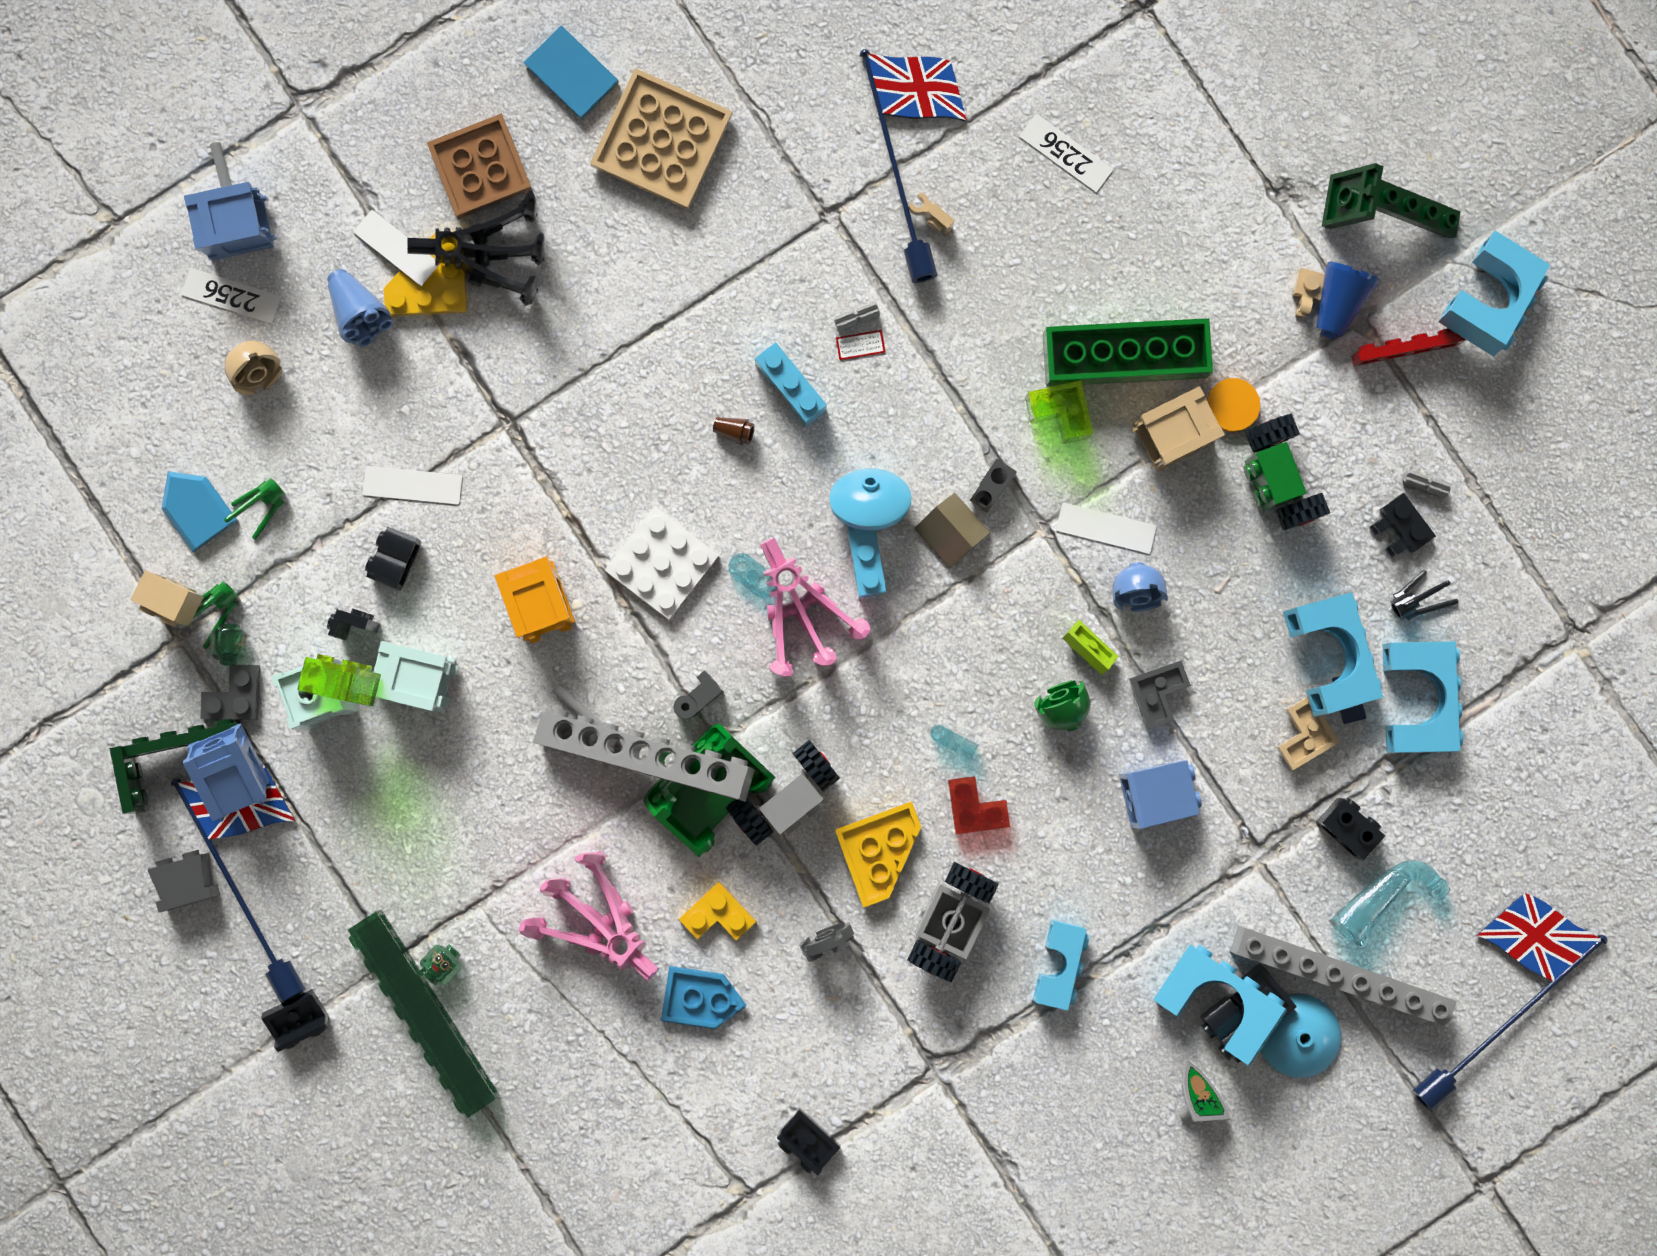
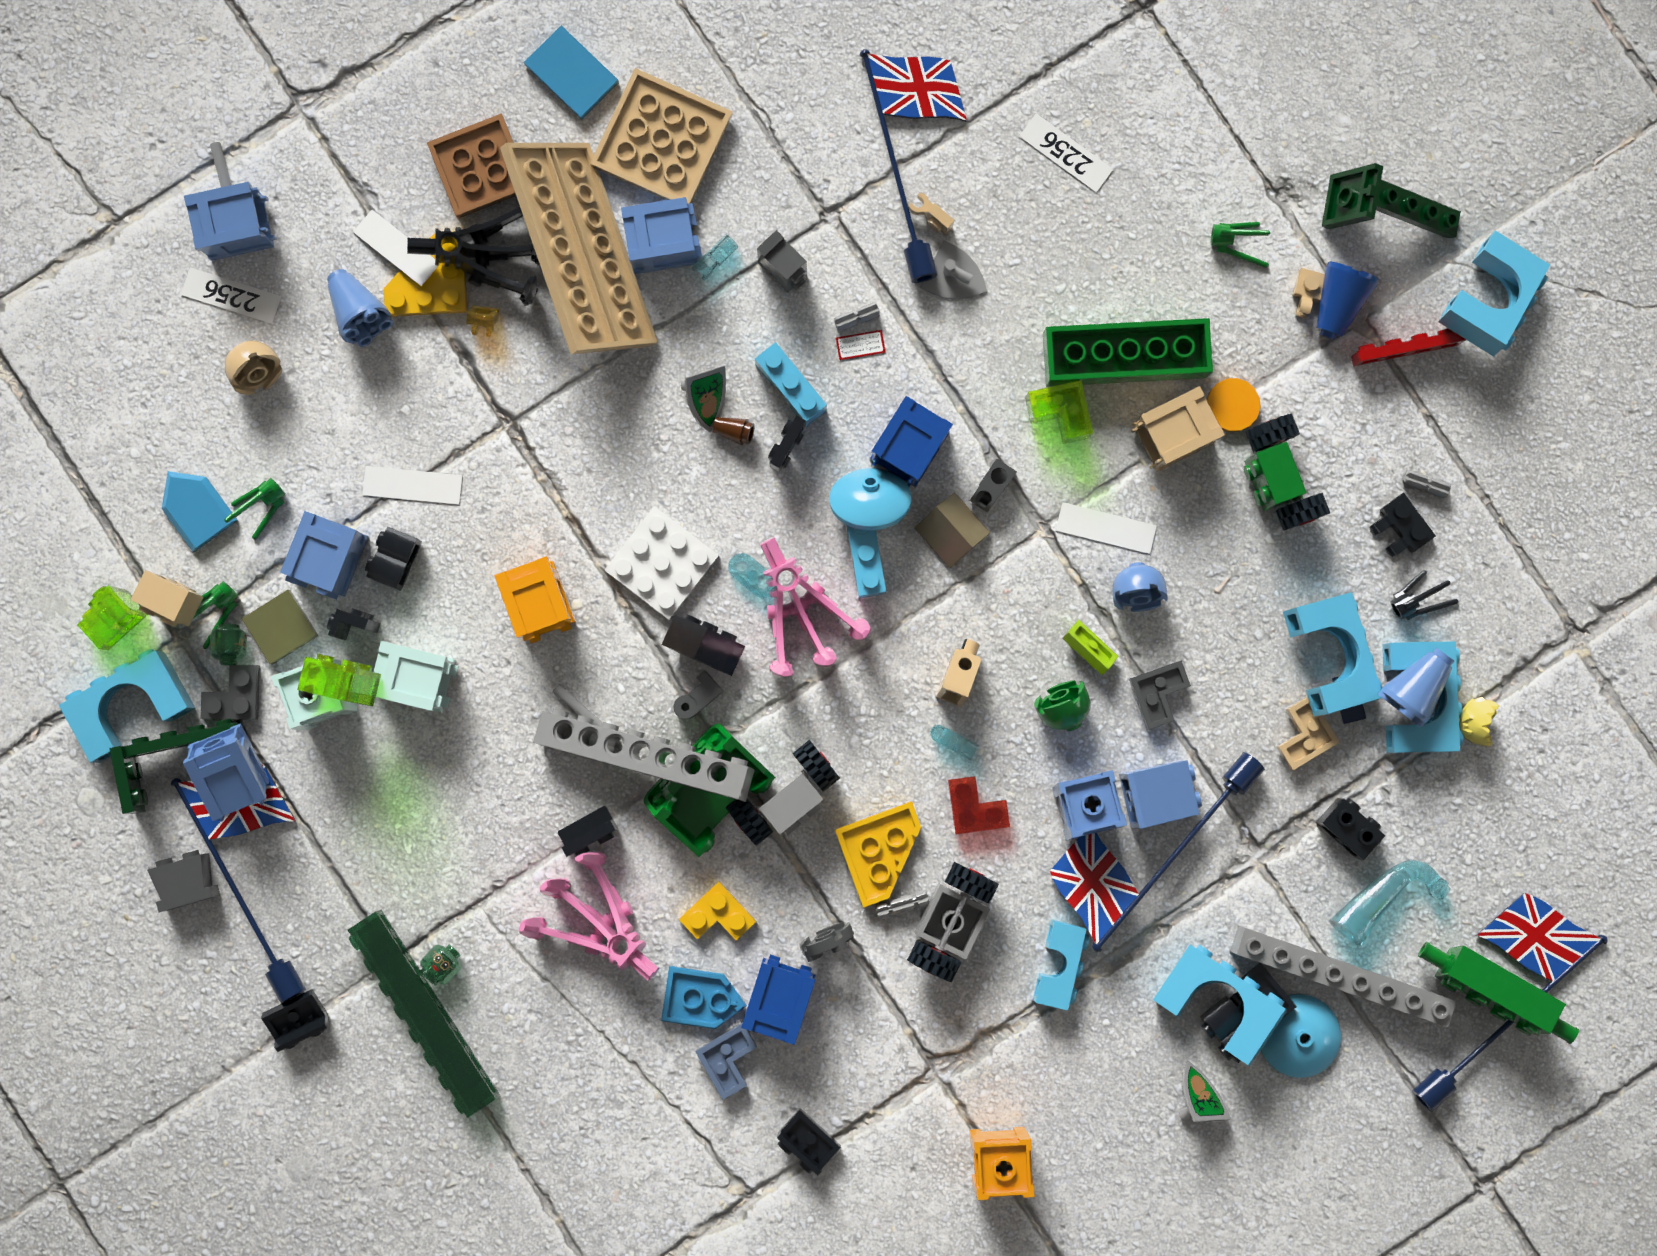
(88, 709): none -> medium azure arch
(110, 616): none -> clear neon green brick
(280, 627): none -> olive tile
(323, 555): none -> medium blue container
(484, 317): none -> clear yellow tile
(579, 246): none -> tan plate
(587, 830): none -> black bracket
(661, 235): none -> medium blue container
(704, 643): none -> black brick
(706, 395): none -> shield
(717, 254): none -> clear light blue bar
(719, 1059): none -> sand blue plate
(779, 1000): none -> blue container
(782, 262): none -> dark grey hips
(792, 435): none -> black plate
(902, 904): none -> light grey axle
(910, 441): none -> blue container
(957, 274): none -> light grey shield
(958, 682): none -> tan torso
(988, 1152): none -> light orange container
(1082, 821): none -> medium blue container
(1100, 885): none -> flag
(1224, 235): none -> green plant
(1419, 686): none -> medium blue cone
(1475, 721): none -> light yellow hair
(1499, 990): none -> green brick

